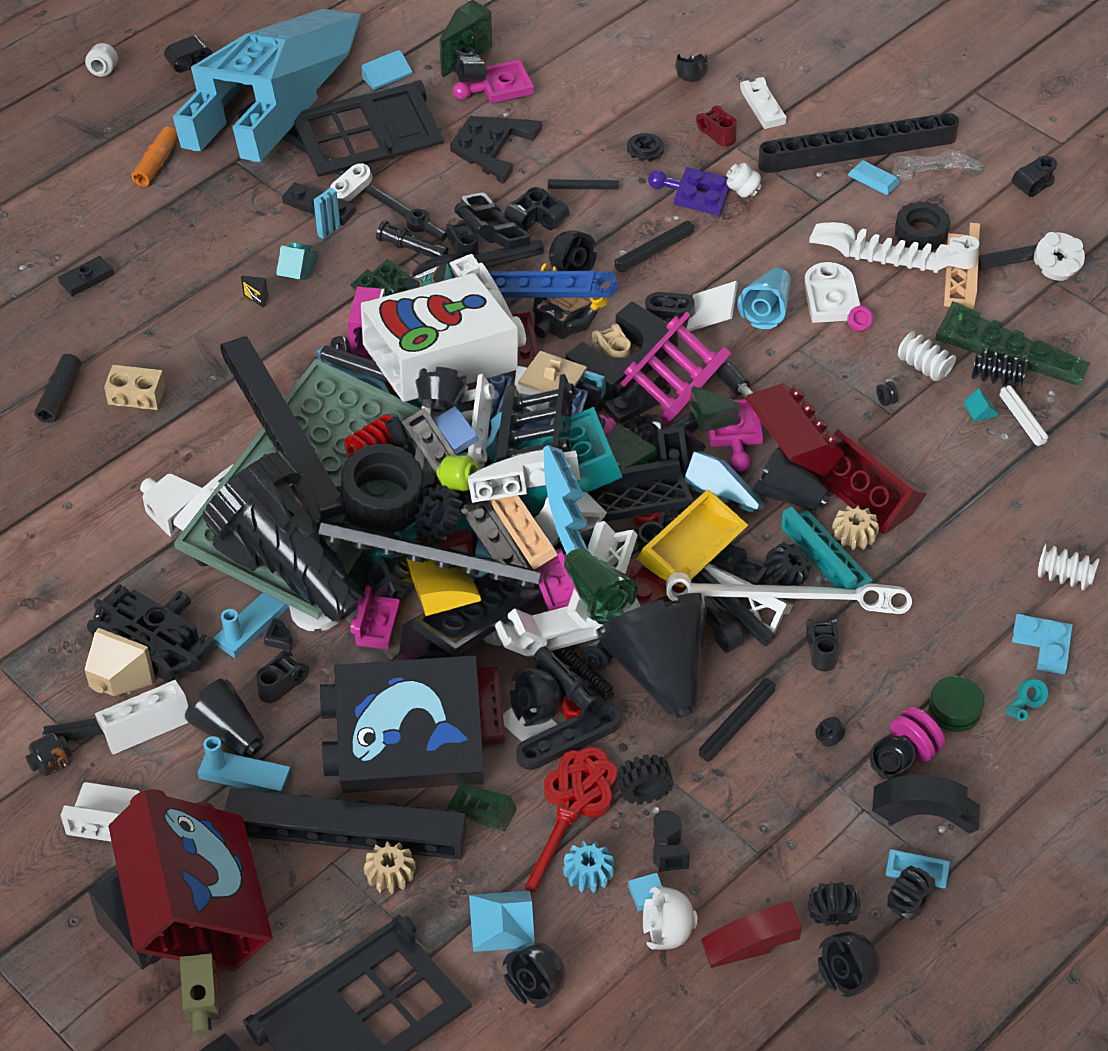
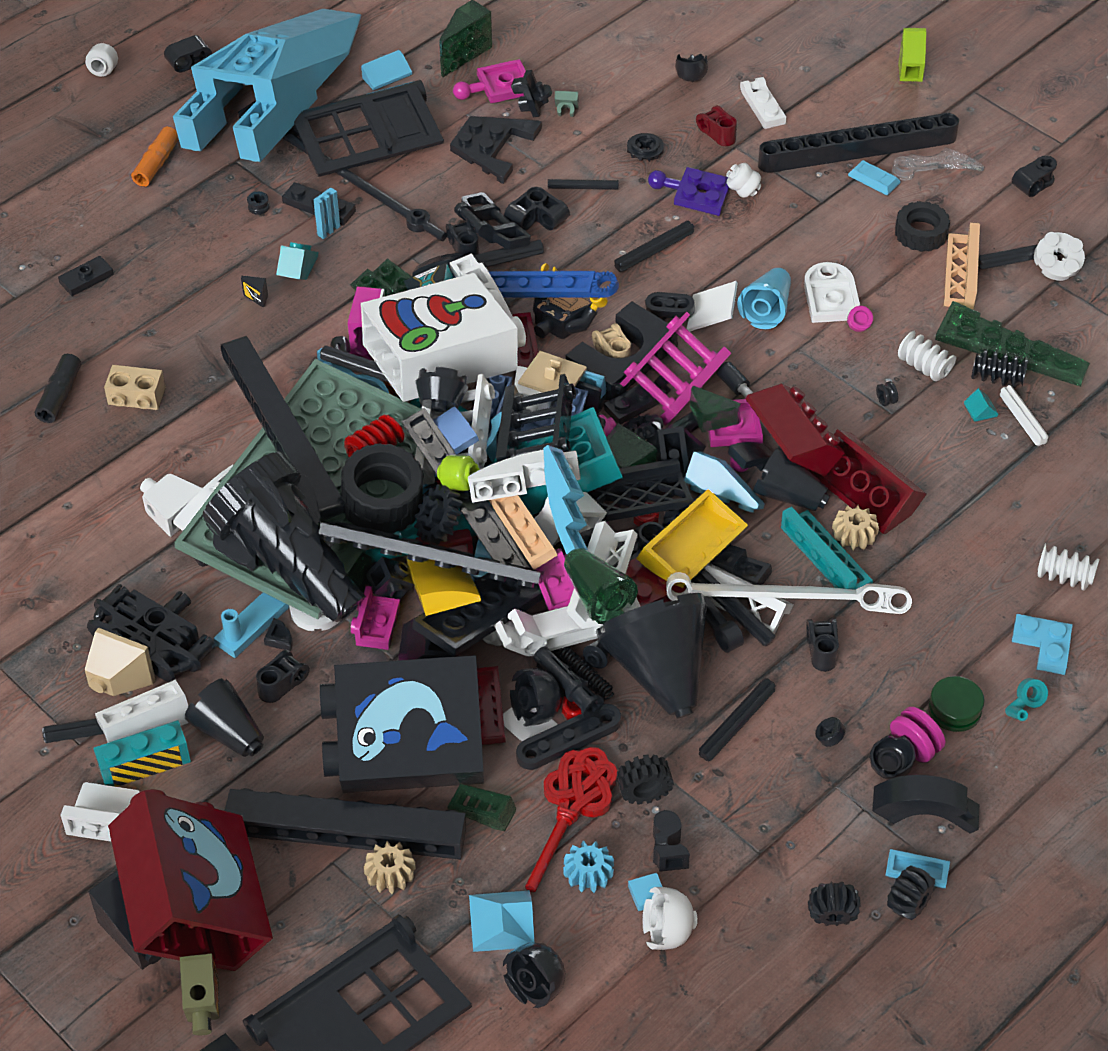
(48, 754): black head -> none
(142, 754): none -> teal brick
(241, 770): medium azure piece -> none
(258, 203): none -> black bush
(352, 181): white plate -> none
(399, 434): black piece -> none
(402, 238): black pin -> none
(469, 65): black piece -> none
(534, 93): none -> black hips
(566, 99): none -> sand green tile
(573, 251): black cylinder -> none
(750, 454): none -> black slope
(752, 935): dark red slope -> none
(787, 565): black gear -> none
(848, 963): black cylinder -> none
(912, 54): none -> lime slope
(959, 252): white piece -> none

